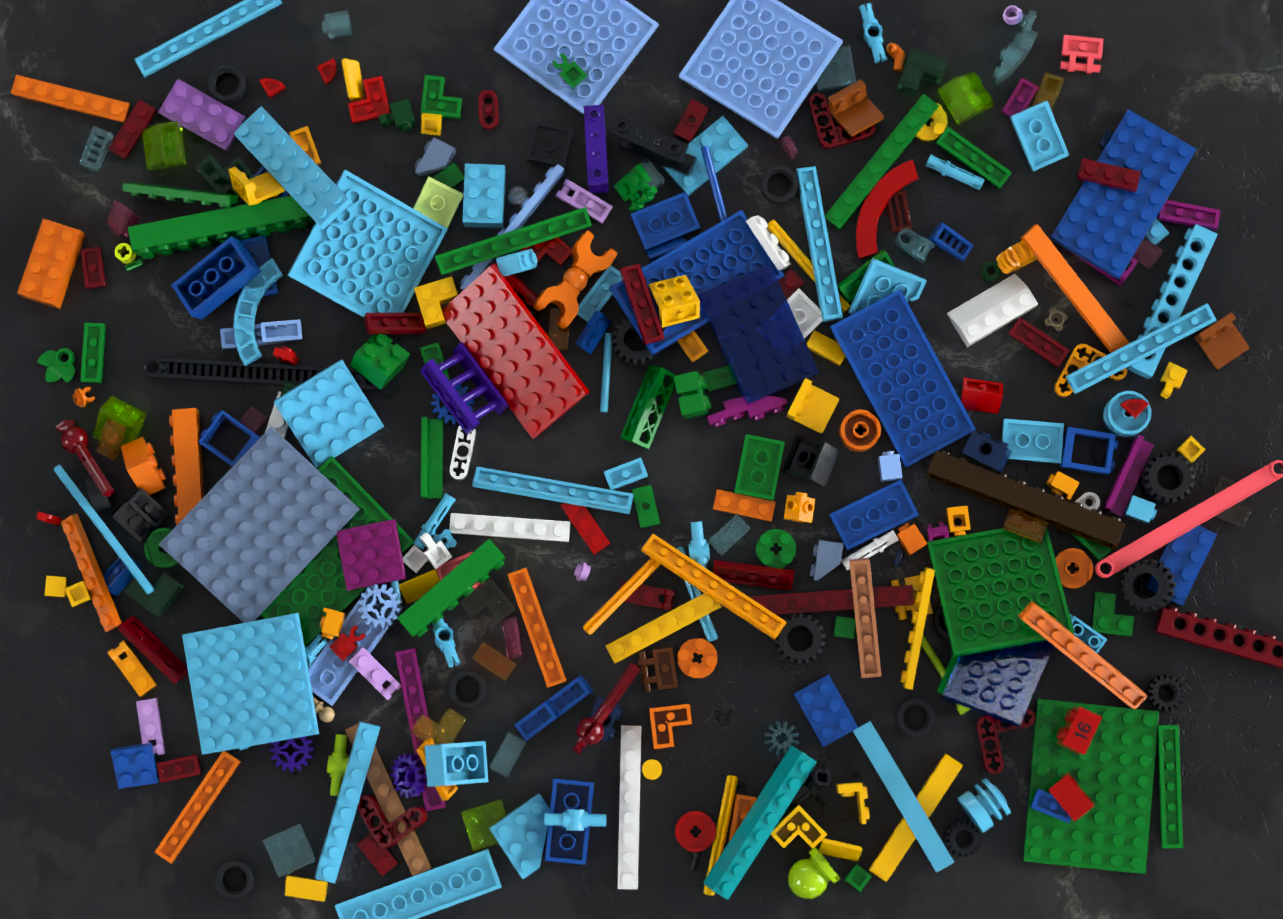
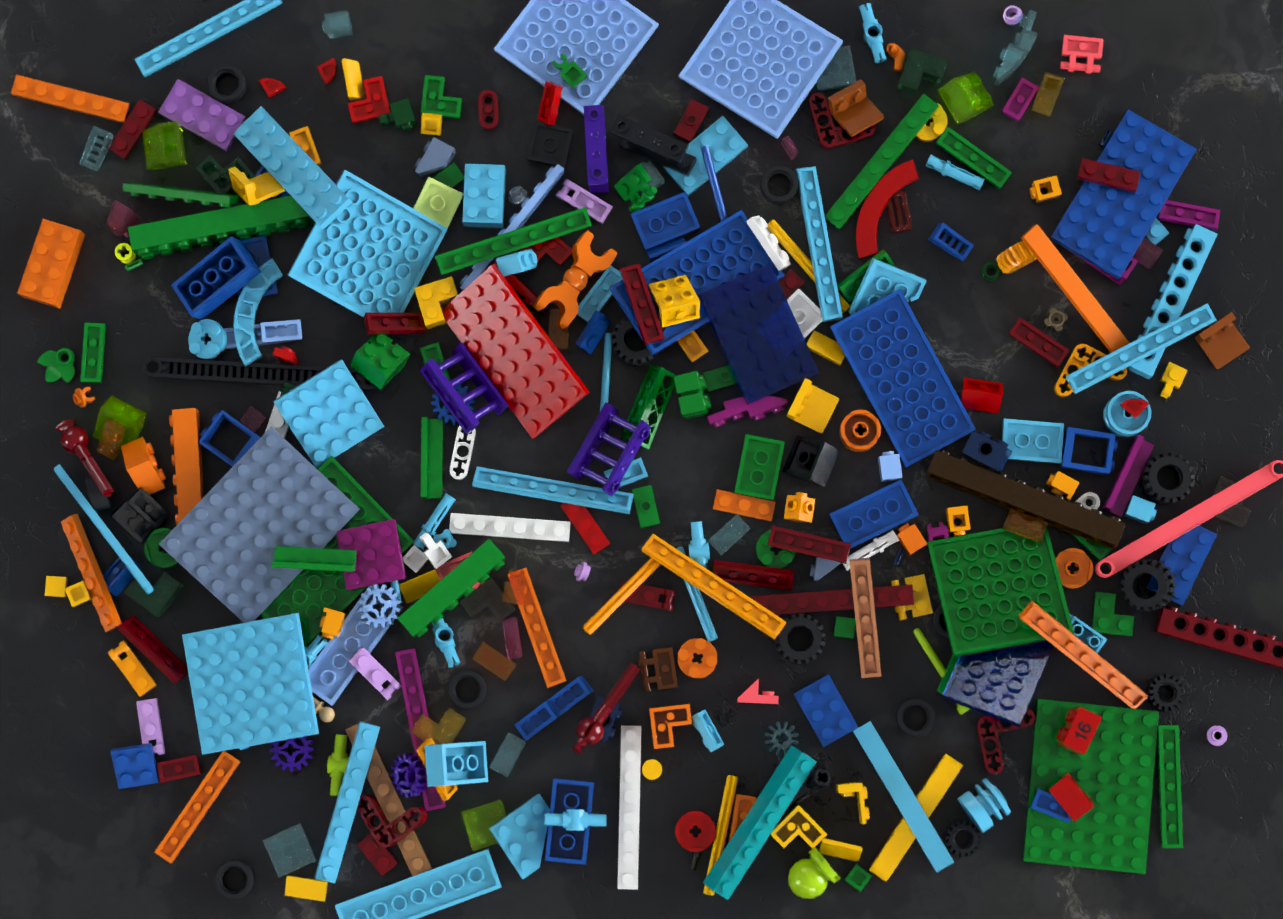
(48, 518): red tile -> none
(93, 267): dark red plate -> none
(197, 339): none -> medium azure plate
(314, 558): none -> green fence
(345, 645): red plate -> none
(514, 591): none -> clear orange plate
(550, 102): none -> red plate
(593, 440): none -> dark purple fence
(662, 627): yellow plate -> none
(707, 730): none -> medium azure plate
(751, 695): none -> coral slope
(809, 544): none -> dark red plate
(915, 245): clear light blue piece -> none
(916, 635): yellow plate -> none
(992, 309): white slope -> none
(1039, 135): medium azure plate -> none
(1052, 186): none -> light orange brick
(1190, 449): yellow tile -> none
(1210, 735): none -> lavender plate

